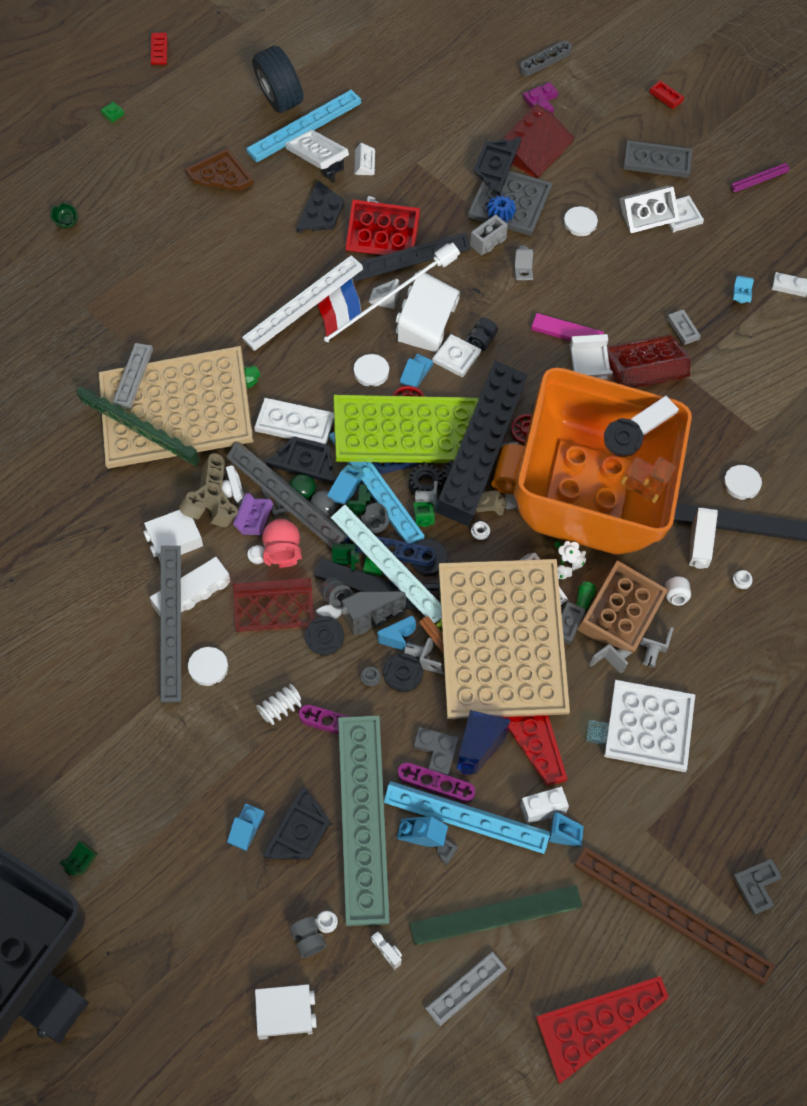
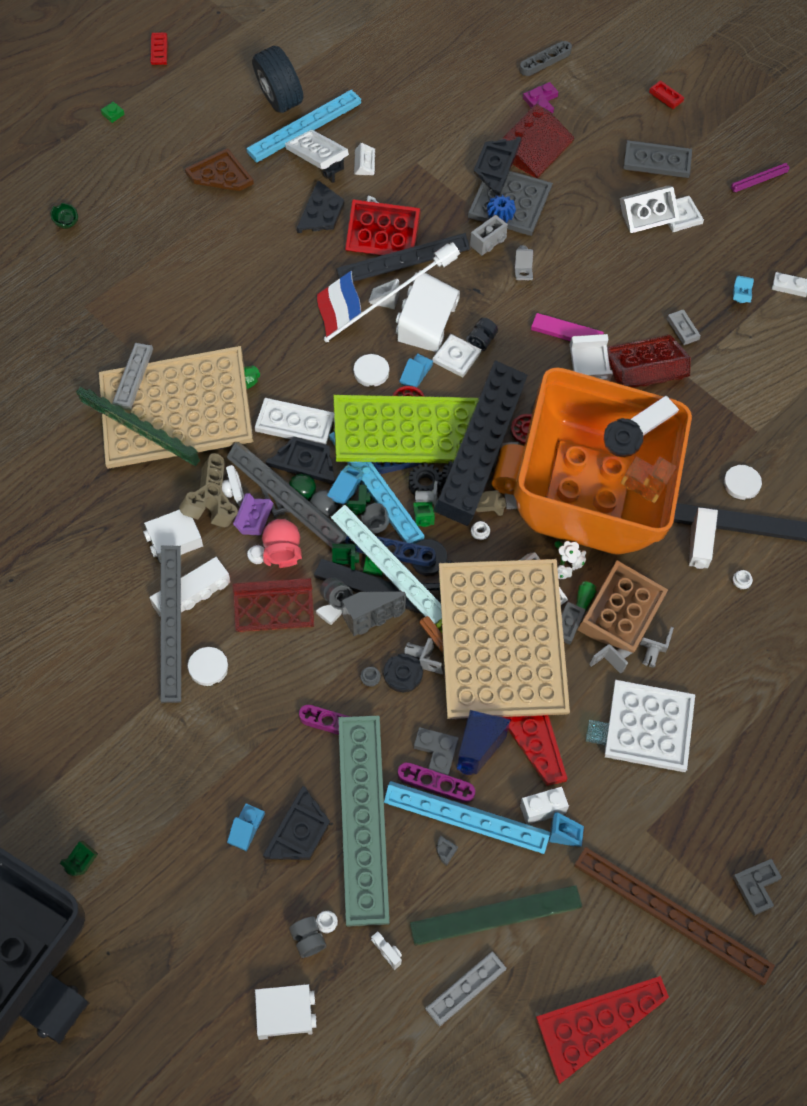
(279, 704): white piece -> none
(302, 303): white plate -> none
(324, 636): black tile -> none
(393, 634): dark azure slope -> none
(422, 831): dark azure slope -> none
(580, 221): white tile -> none
(678, 590): white head -> none

